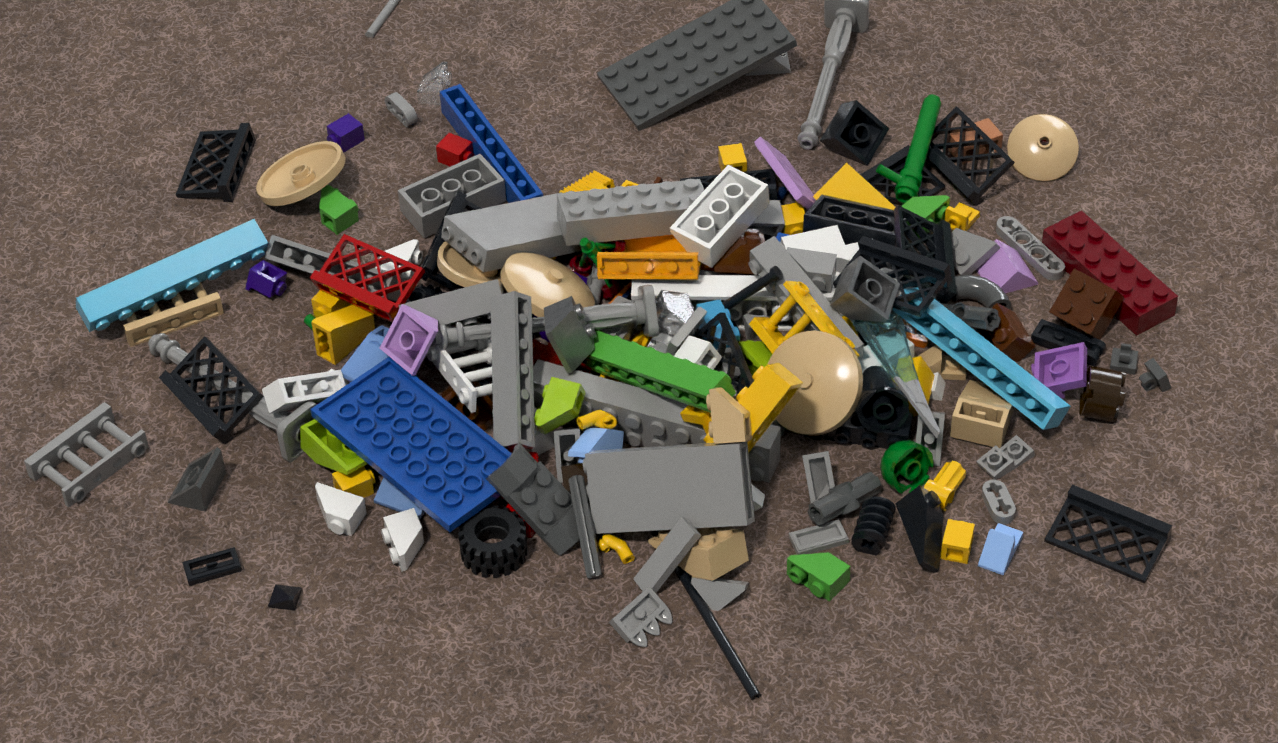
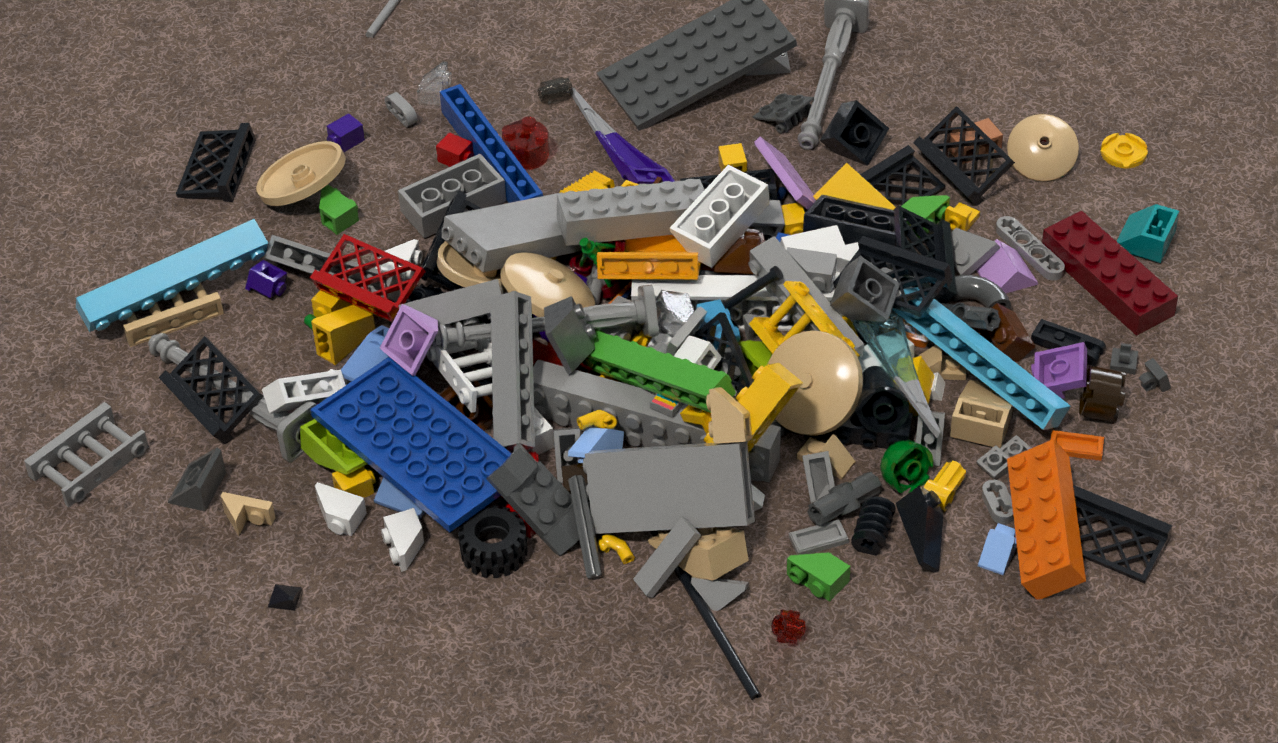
(213, 569): black tile -> none
(243, 509): none -> tan slope
(527, 142): none -> clear red brick
(555, 90): none -> clear smoke brick
(560, 404): lime slope -> none
(627, 159): none -> dark purple plate
(641, 615): light grey plate -> none
(665, 405): none -> tile
(785, 111): none -> dark grey hinge
(788, 626): none -> clear red gear
(840, 458): none -> tan slope
(911, 175): green cylinder -> none
(957, 541): yellow brick -> none
(1045, 520): none -> orange brick
(1079, 445): none -> orange tile
(1086, 304): reddish brown brick -> none
(1124, 156): none -> yellow tile
(1149, 232): none -> teal slope

